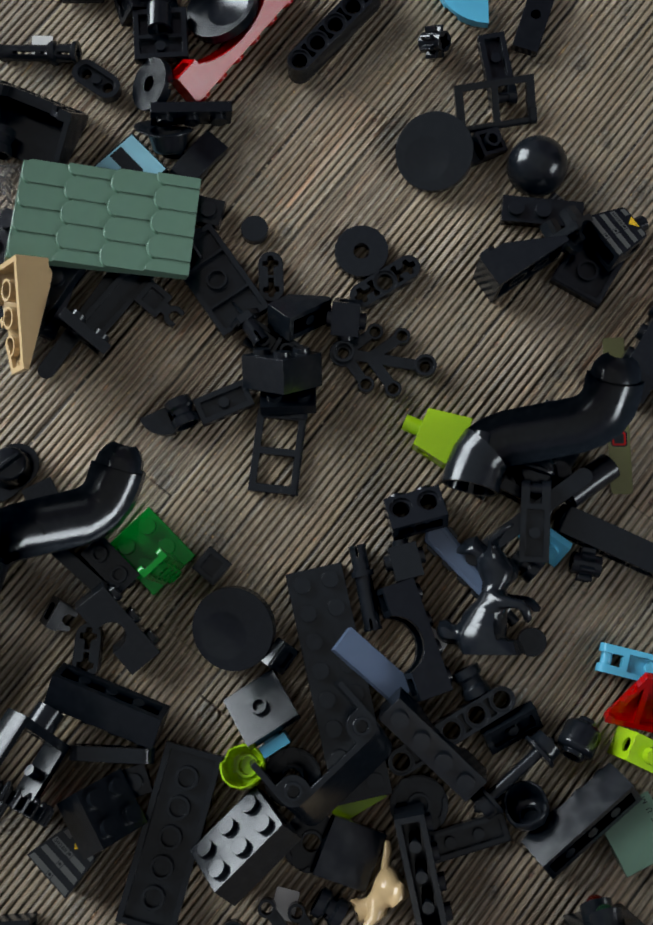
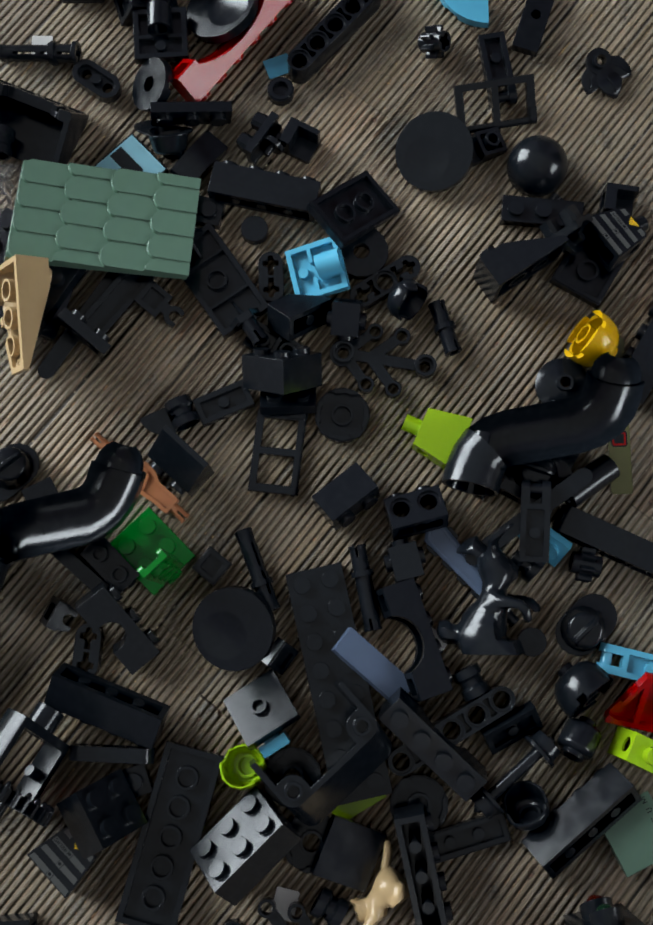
(152, 487): none -> nougat piece
(179, 461): none -> black slope
(261, 581): none -> black pin
(263, 190): none -> black brick
(264, 141): none -> black hips
(276, 66): none -> medium azure sticker
(280, 91): none -> black tile
(300, 140): none -> black panel
(317, 269): none -> medium azure plate
(342, 415): none -> black tile
(346, 496): none -> black brick
(353, 209): none -> black tile
(406, 299): none -> black hair
(444, 328): none -> black pin
(549, 376): none -> black dish
(580, 687): none -> black cylinder
(586, 624): none -> black piece
(592, 339): none -> yellow cylinder
(606, 76): none -> black plate
(618, 196): none -> black panel

